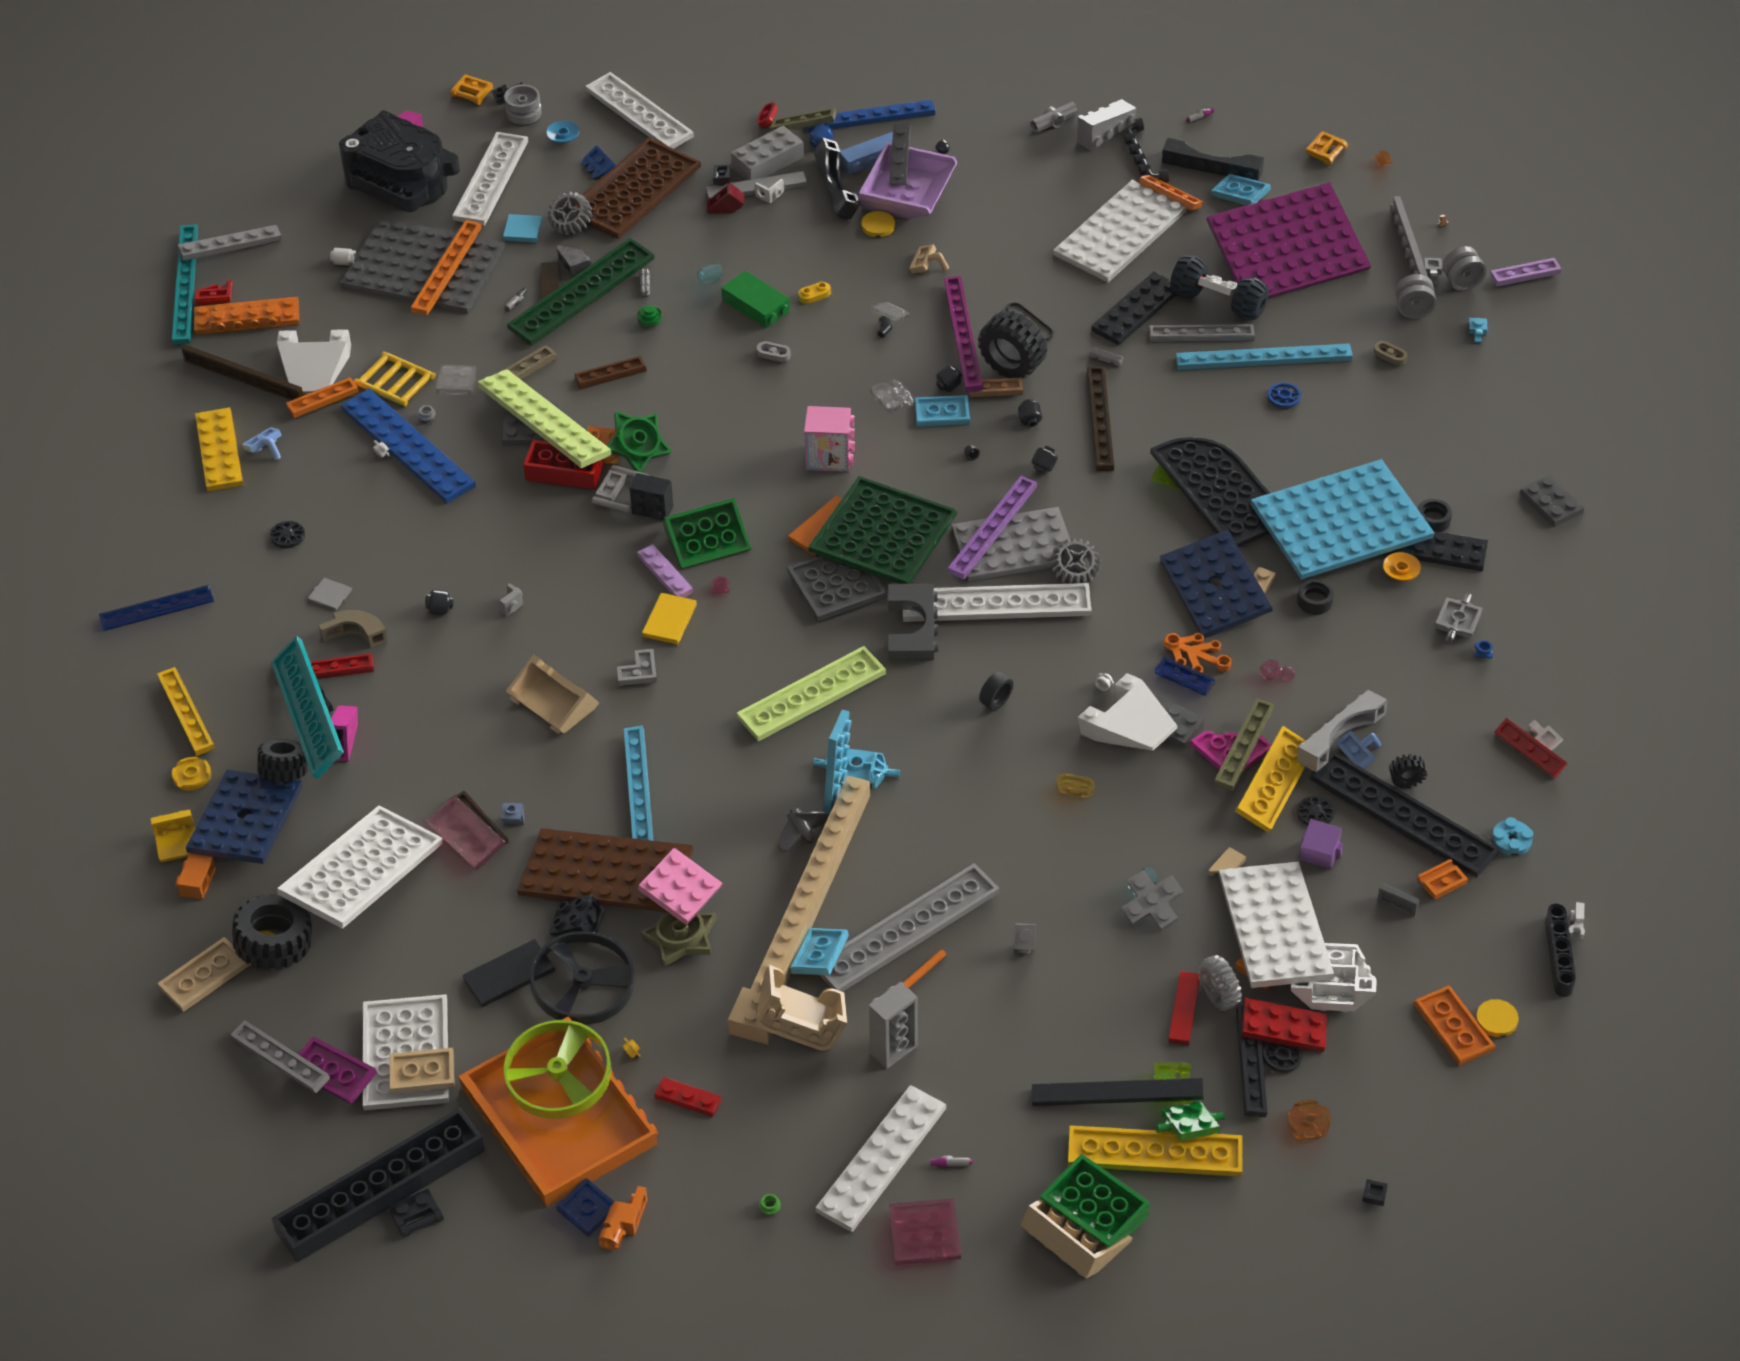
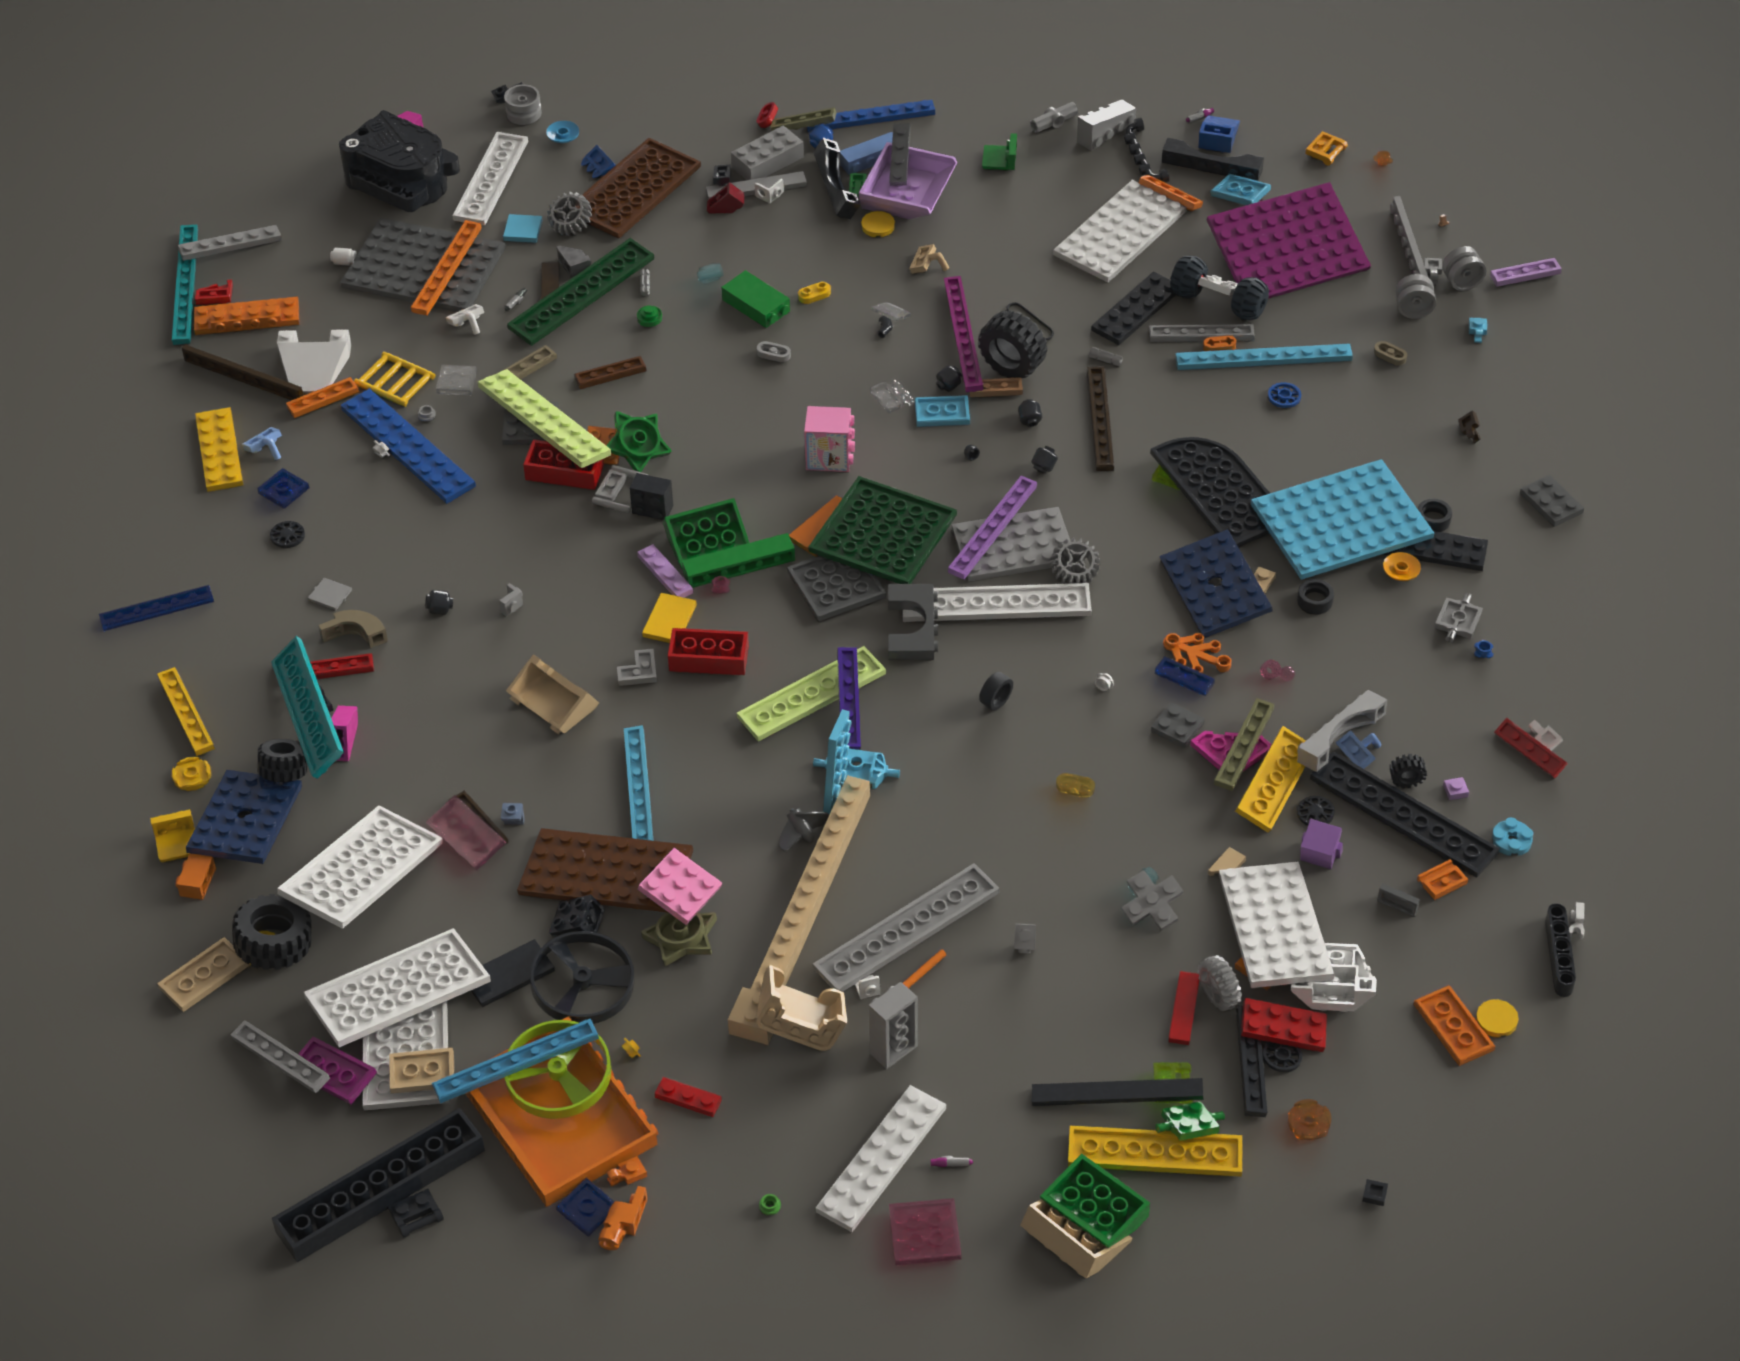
(283, 488): none -> clear blue plate
(396, 987): none -> white plate
(470, 313): none -> white plate
(471, 85): light orange plate -> none
(515, 1060): none -> dark azure tile
(629, 1170): none -> orange plate
(639, 111): white plate -> none
(708, 651): none -> red brick
(739, 560): none -> green brick
(819, 951): medium azure tile -> none
(849, 691): none -> dark purple plate
(856, 182): none -> green plate
(868, 987): none -> white bracket
(942, 147): black hinge -> none
(1001, 156): none -> green bracket
(1132, 721): white wedge -> none
(1218, 134): none -> blue slope
(1219, 343): none -> orange beam
(1456, 788): none -> lavender plate
(1468, 426): none -> dark brown plate

